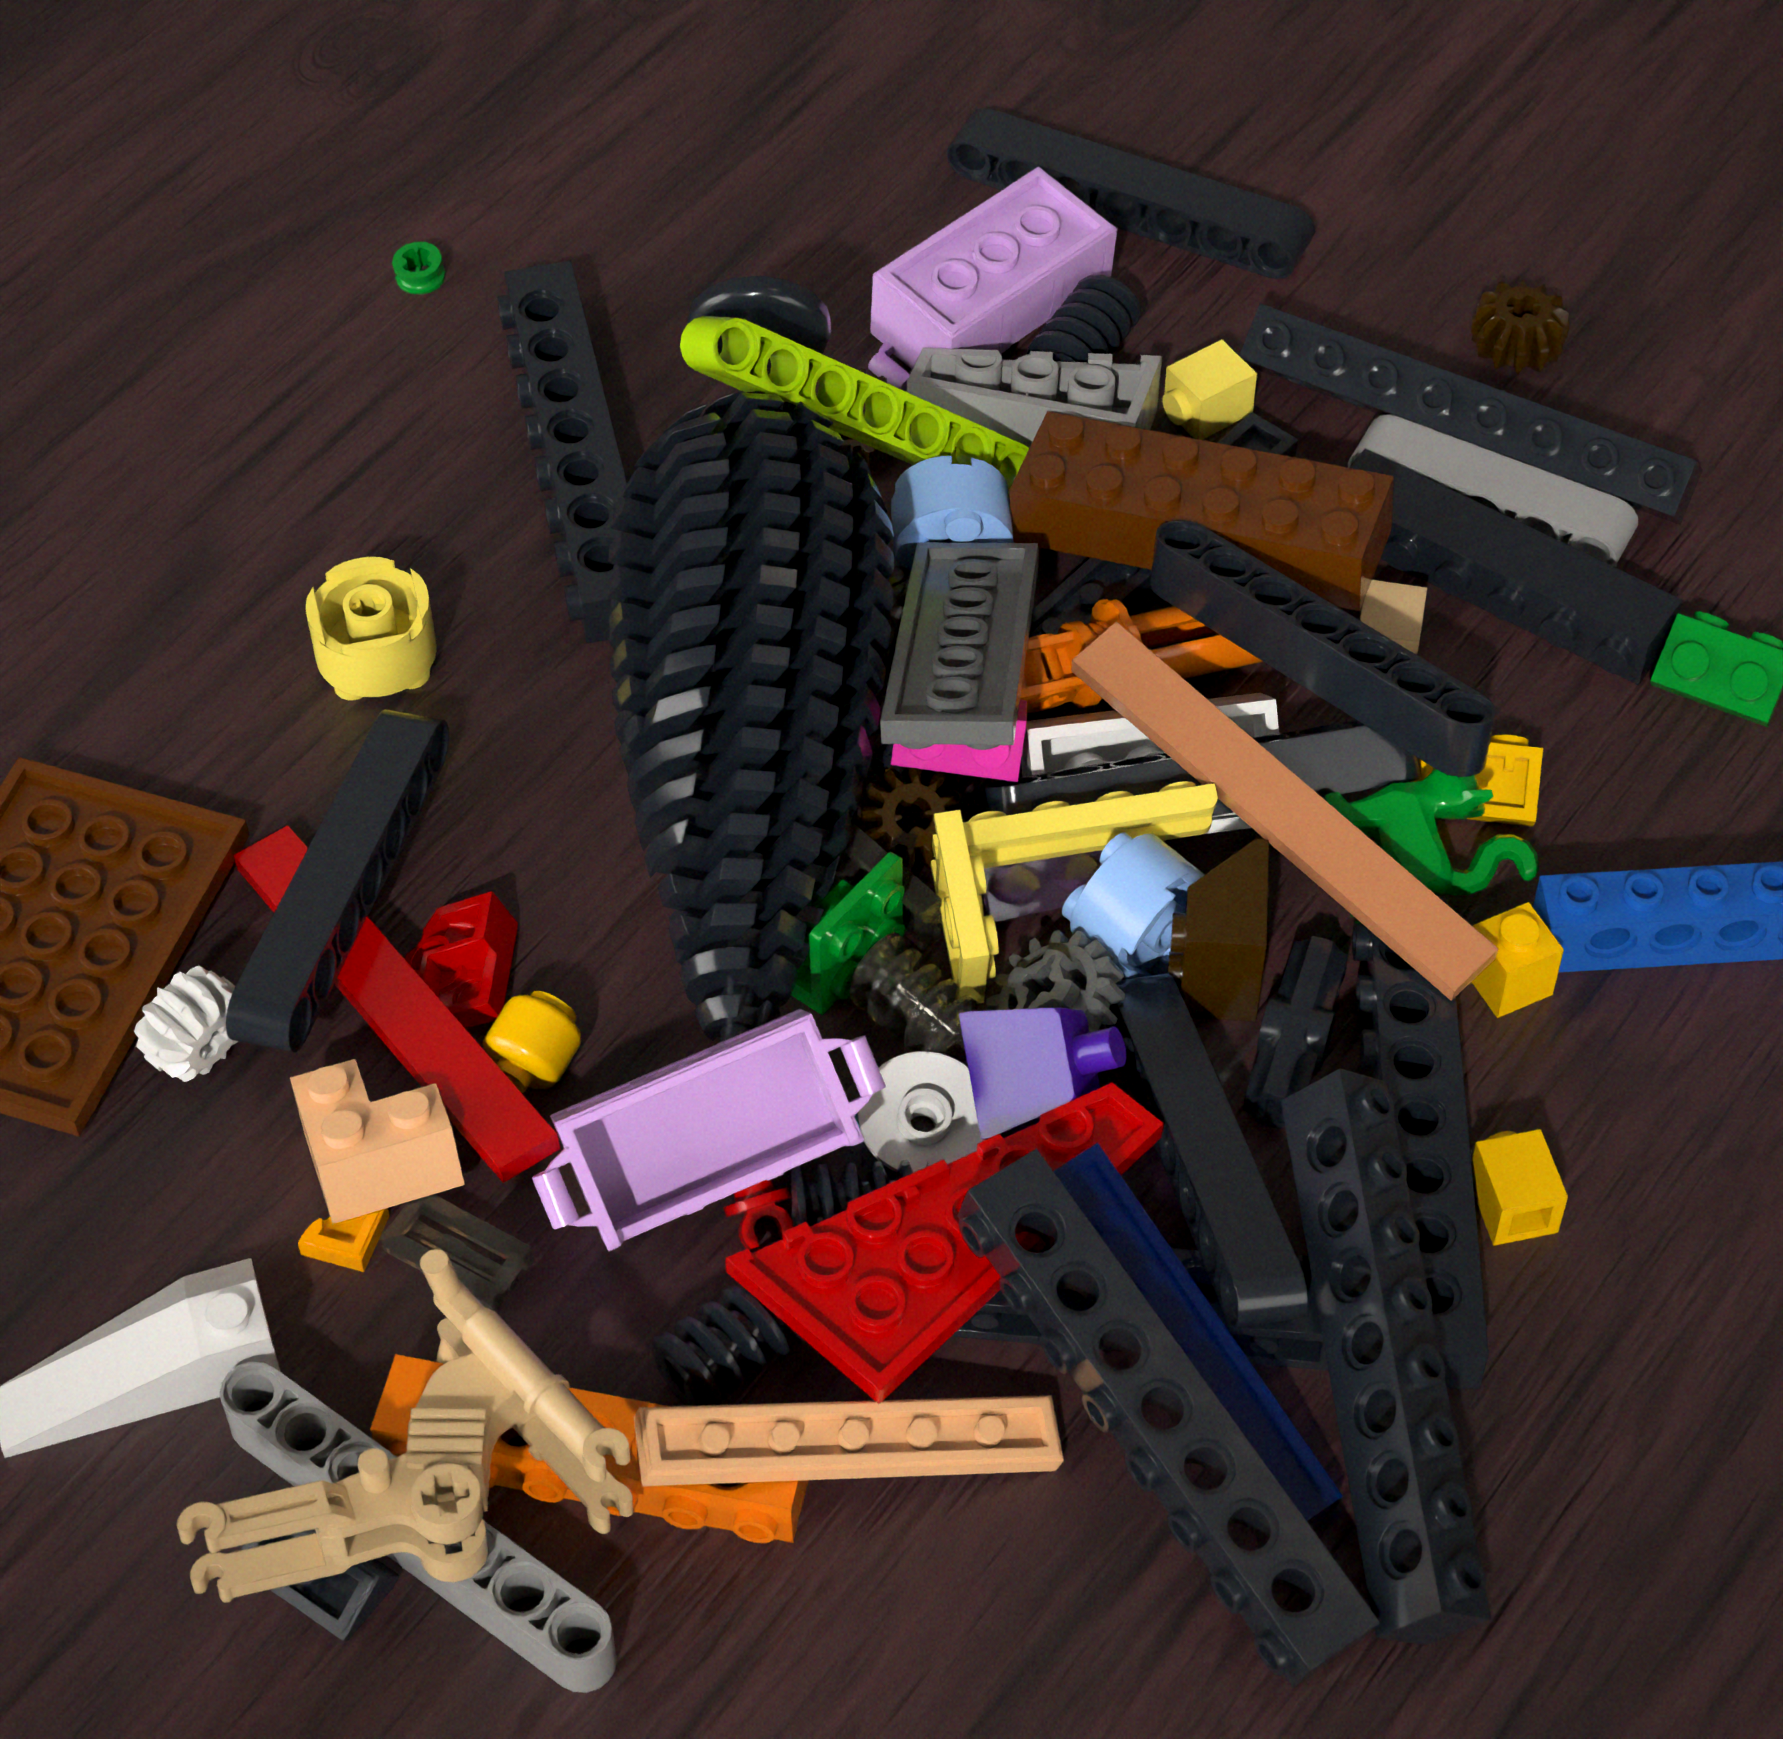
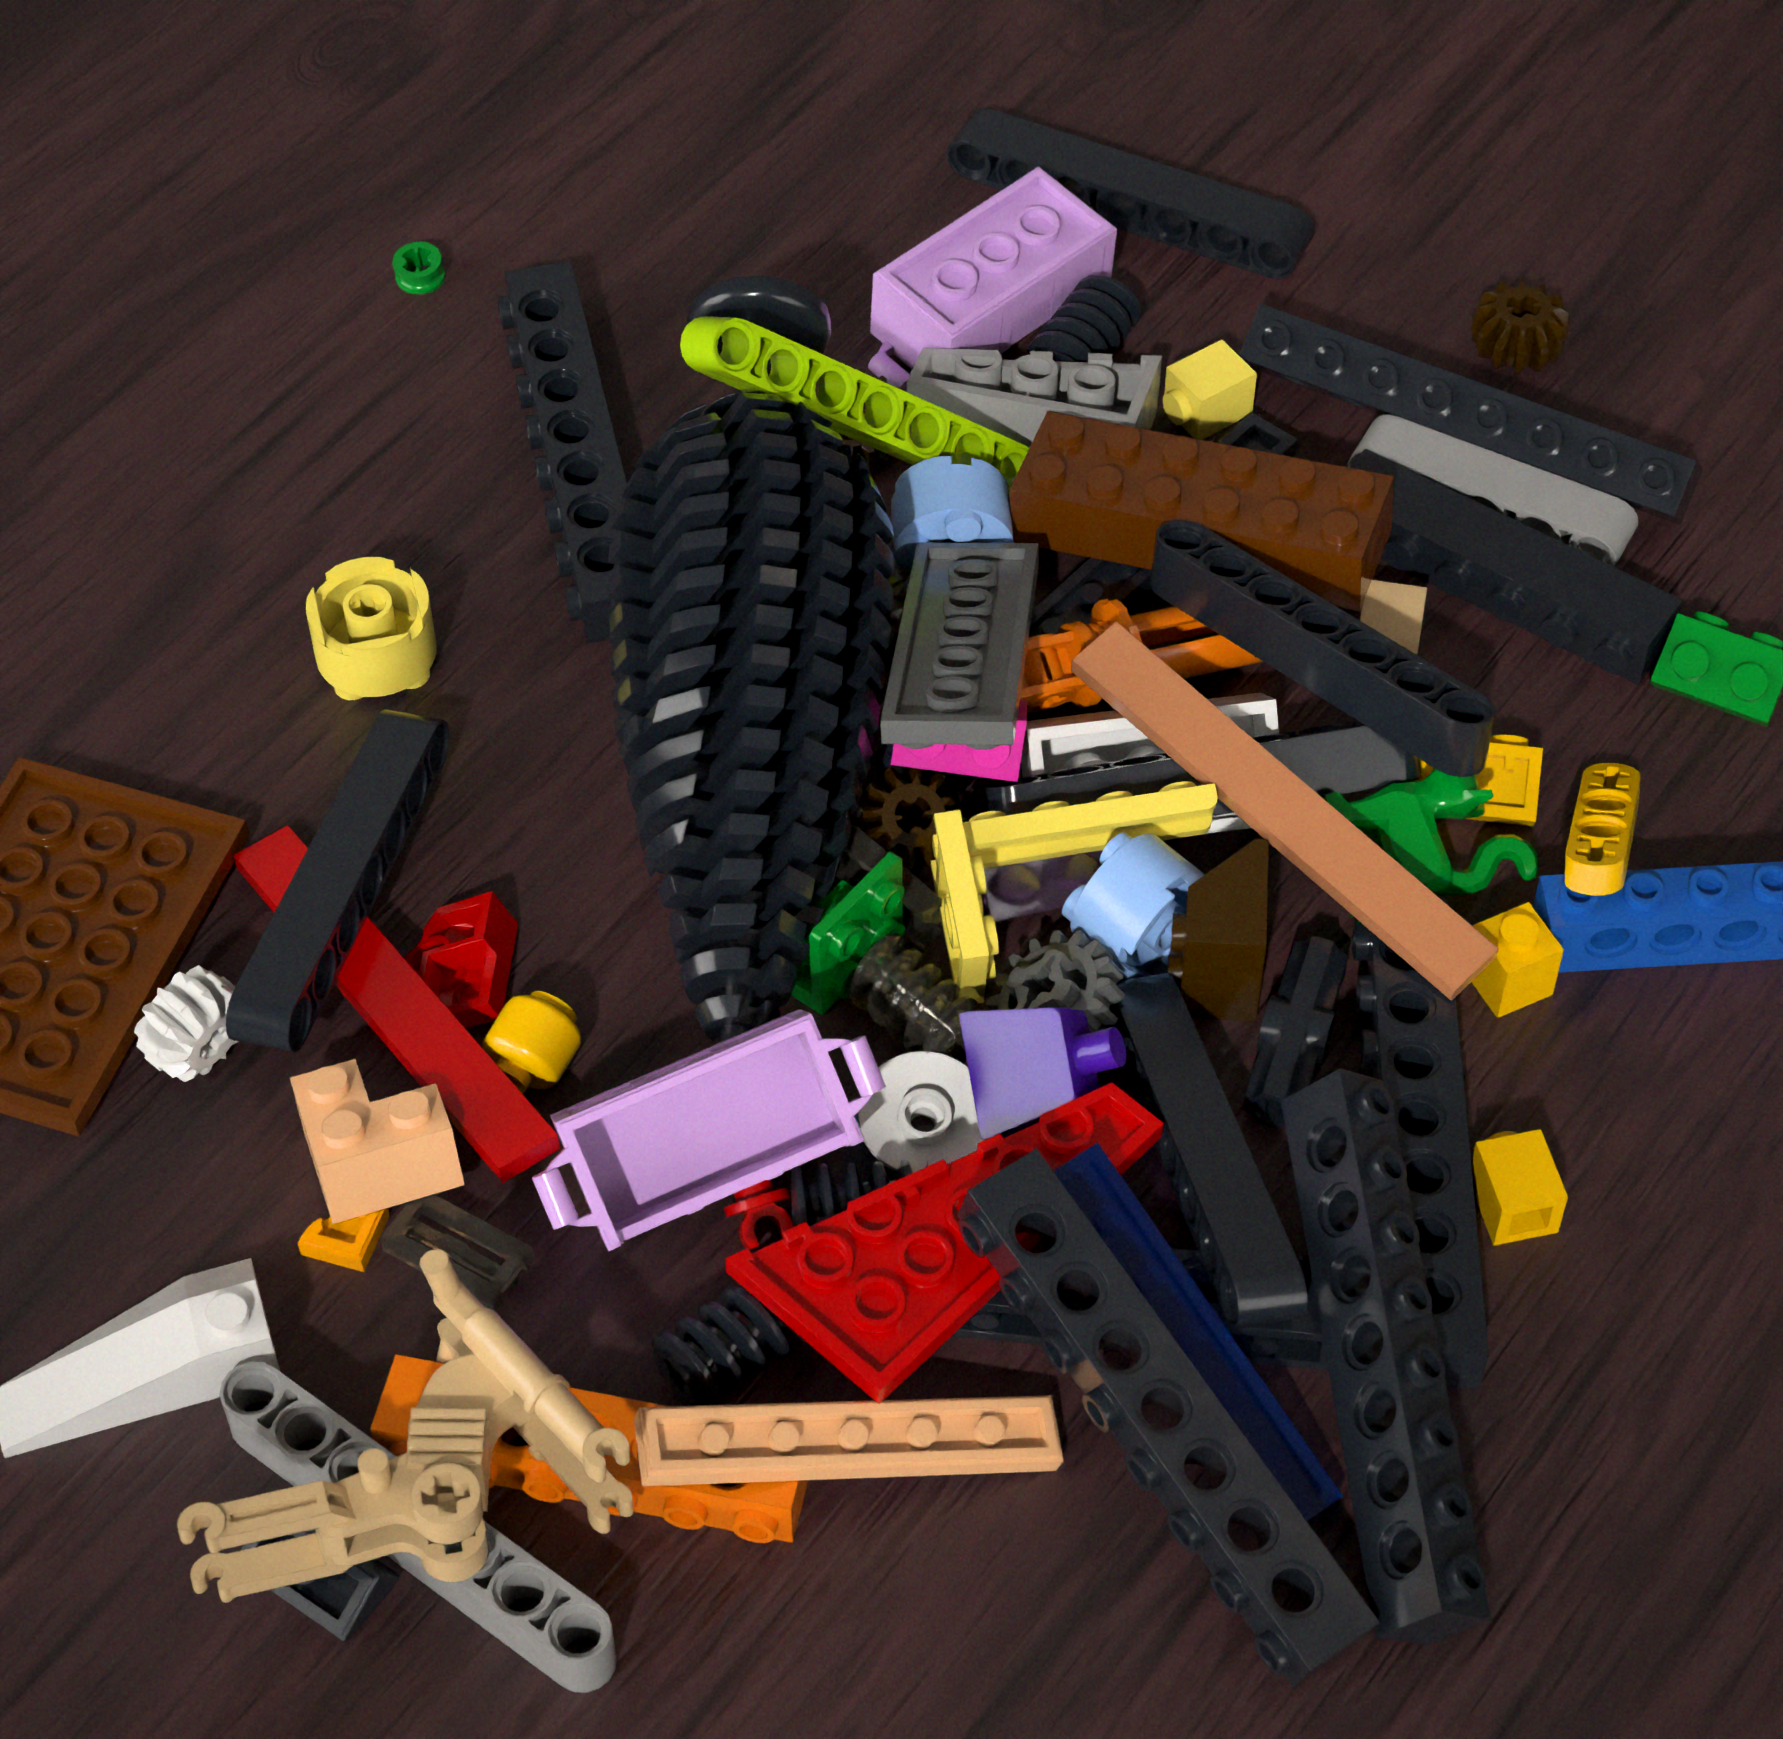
(1602, 829): none -> yellow beam

